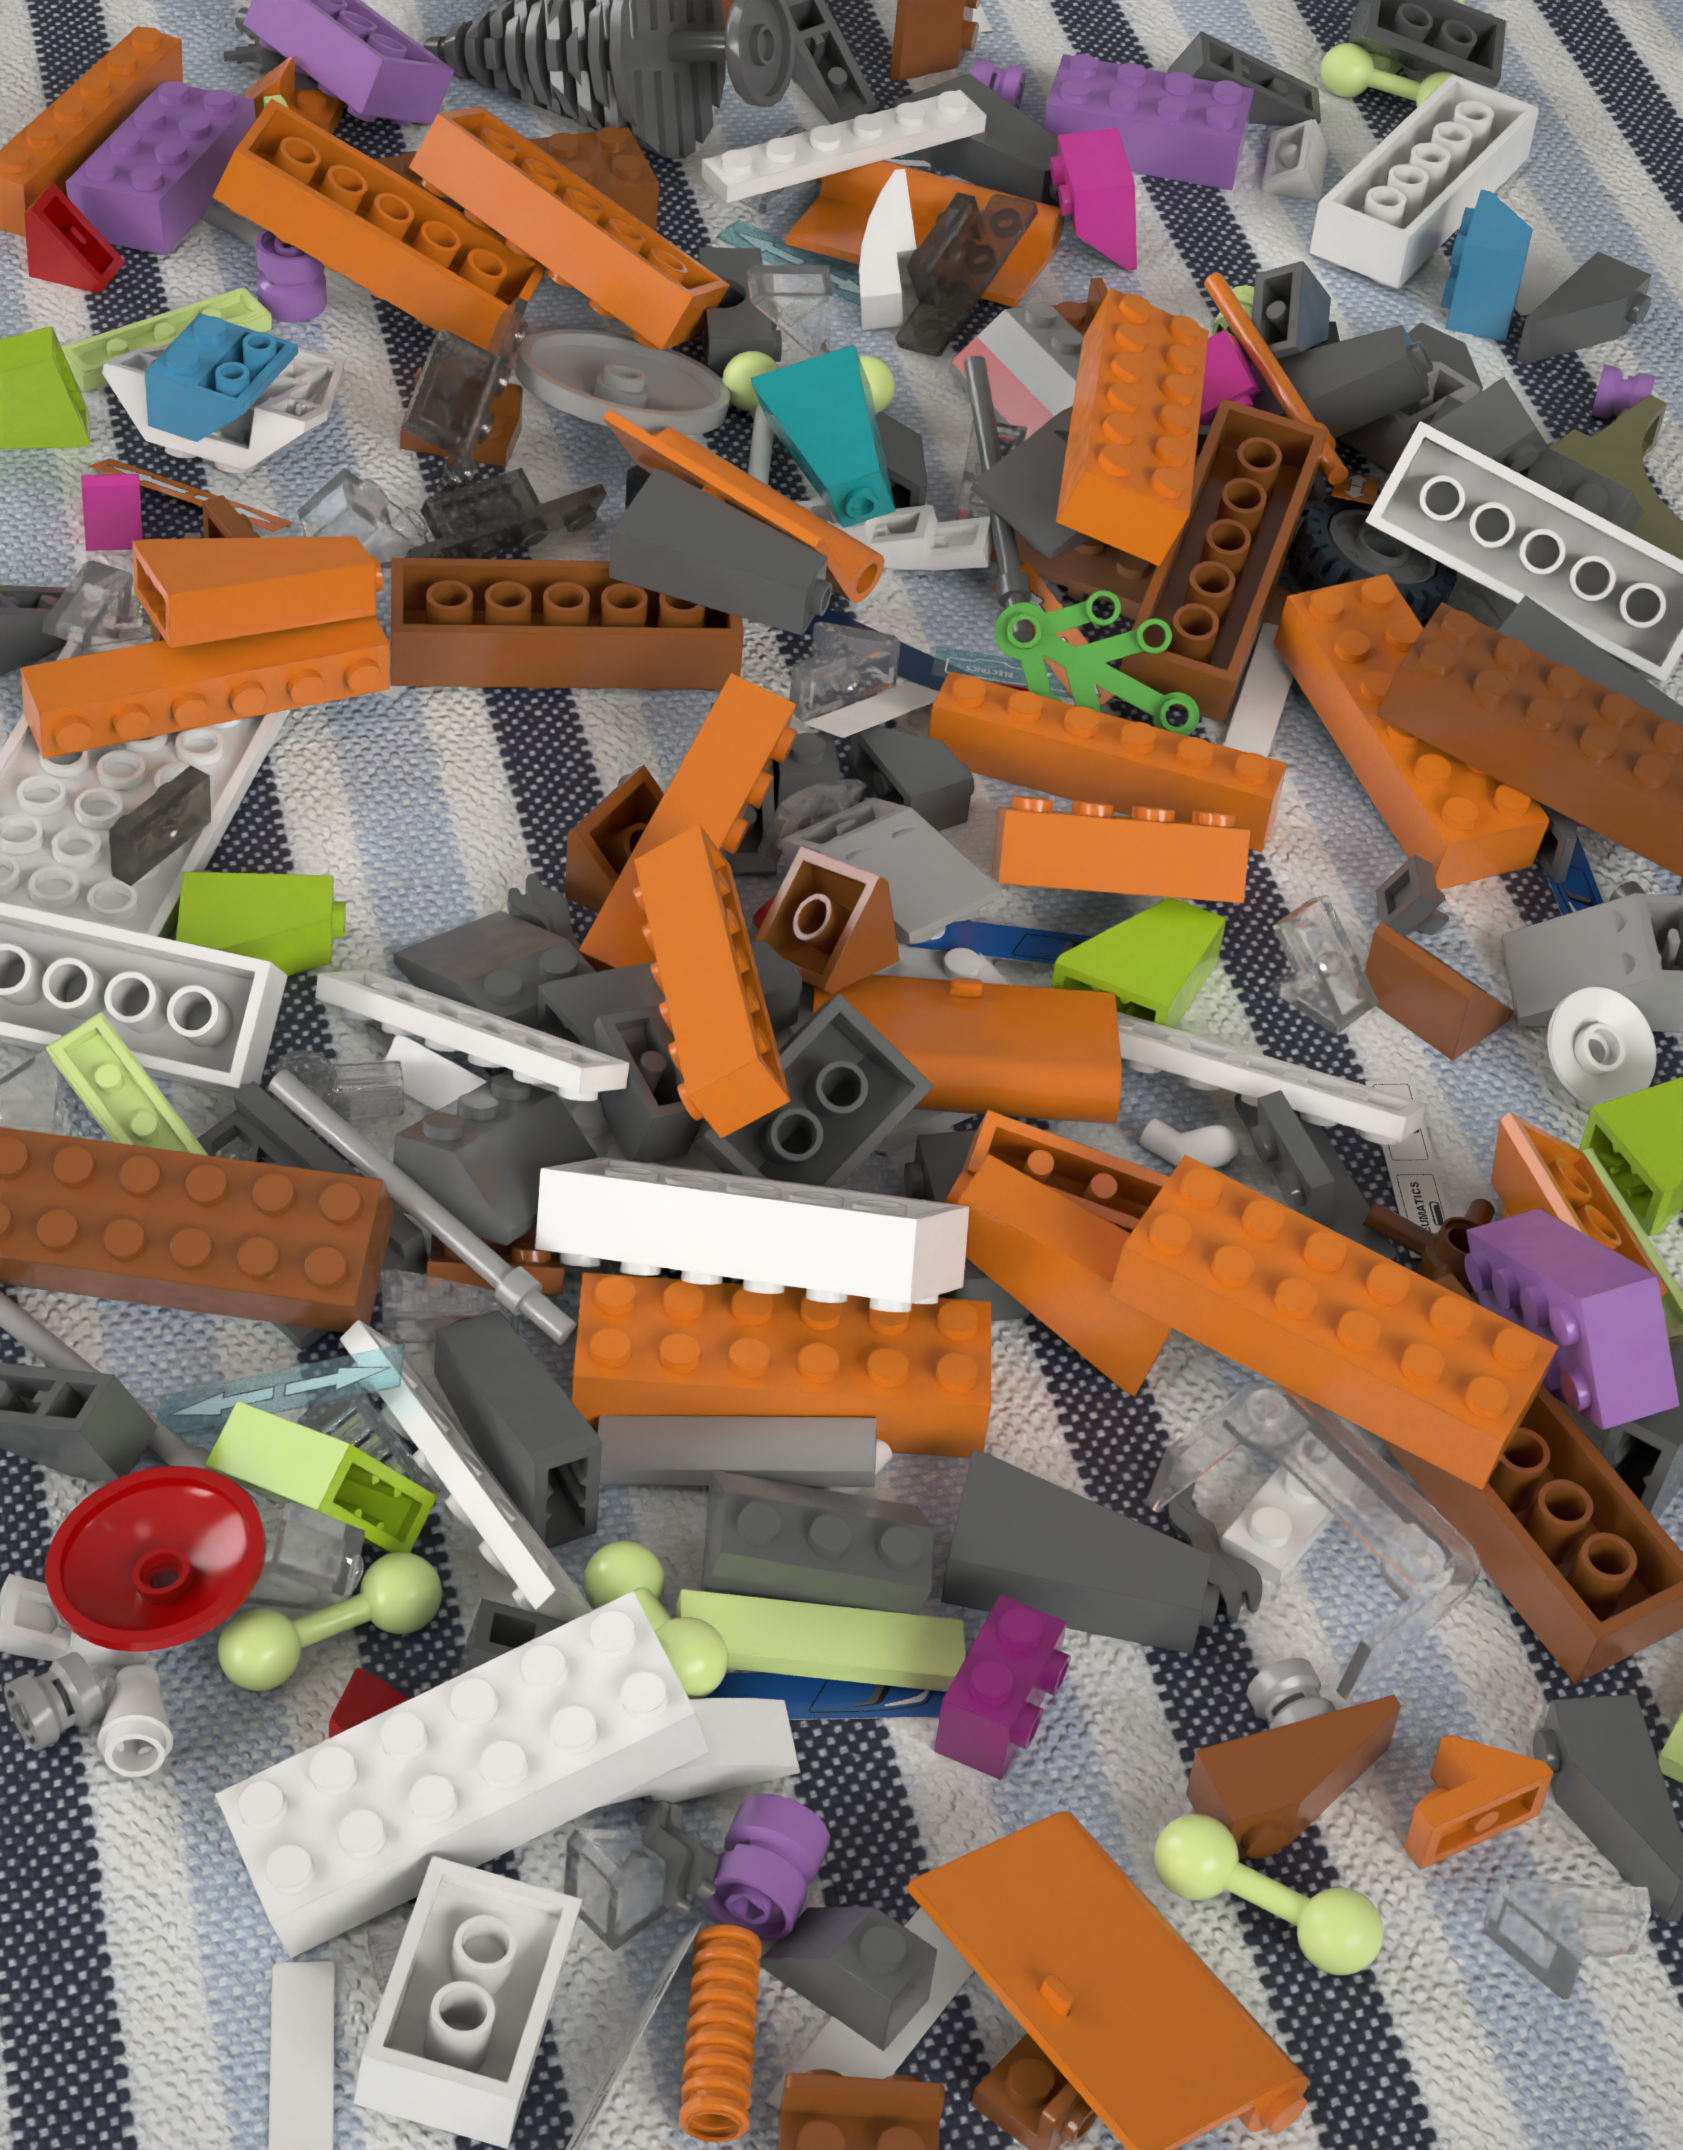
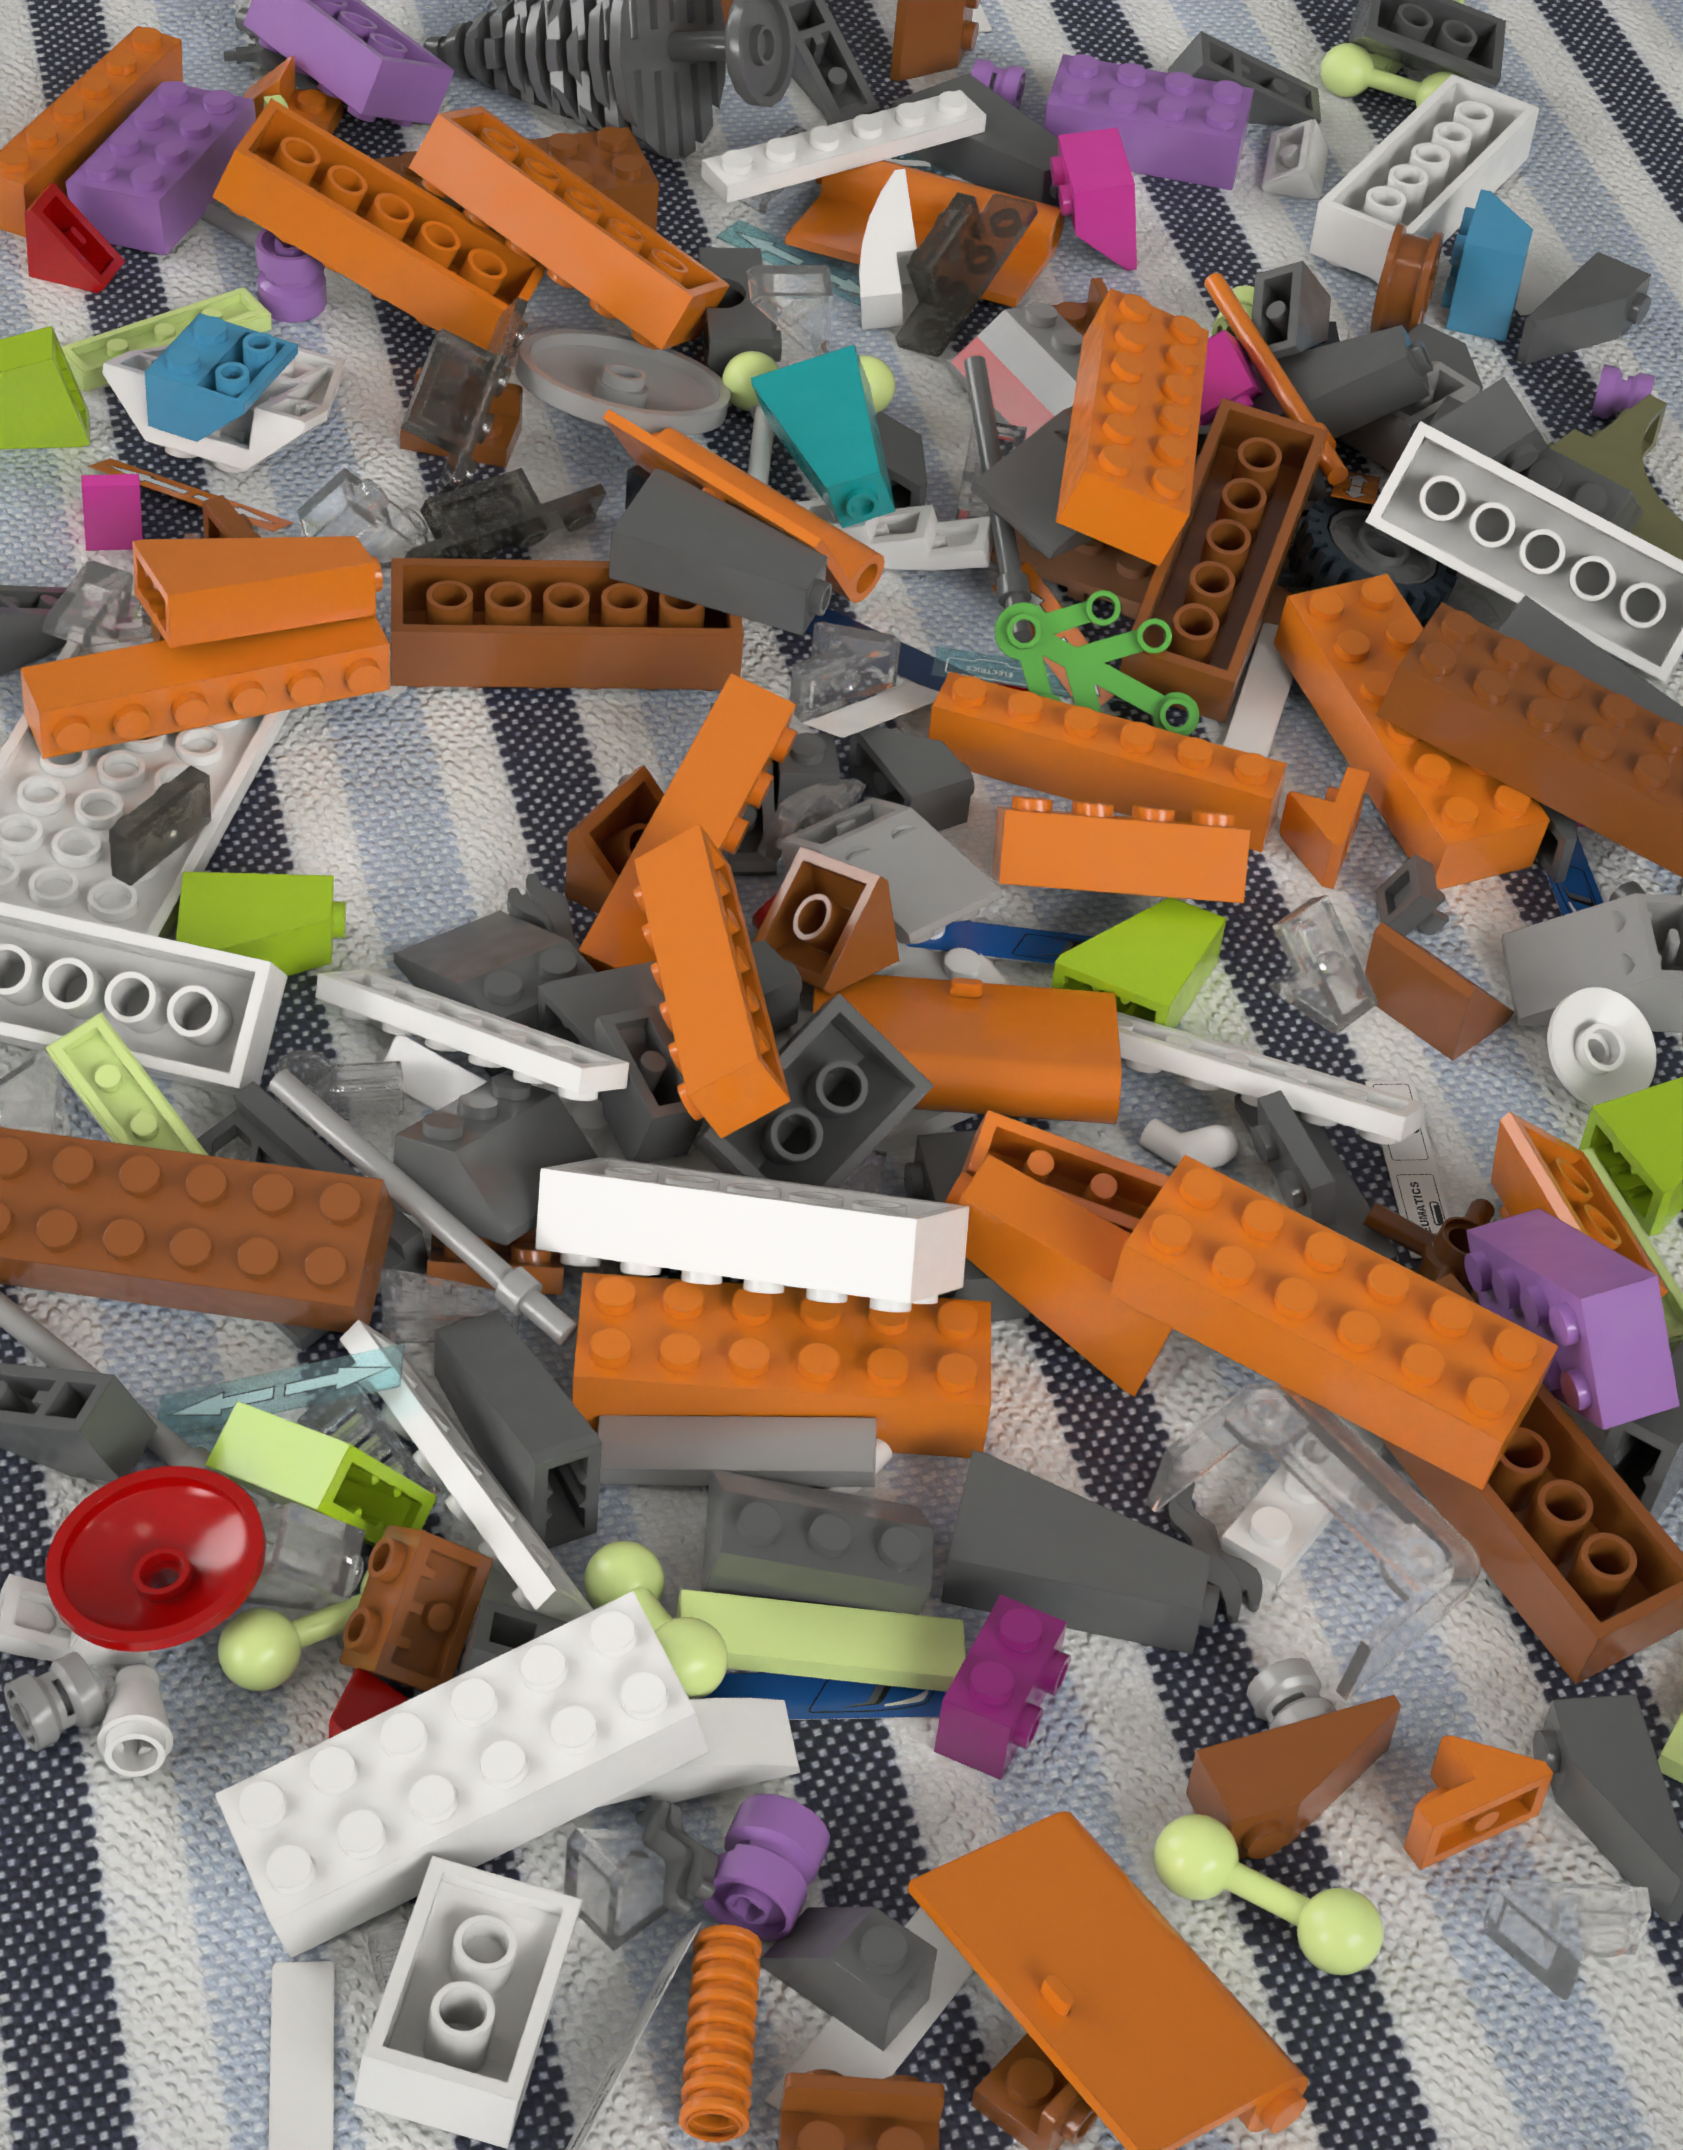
(415, 1608): none -> dark orange bracket
(1323, 828): none -> orange slope
(1406, 280): none -> dark orange wheel

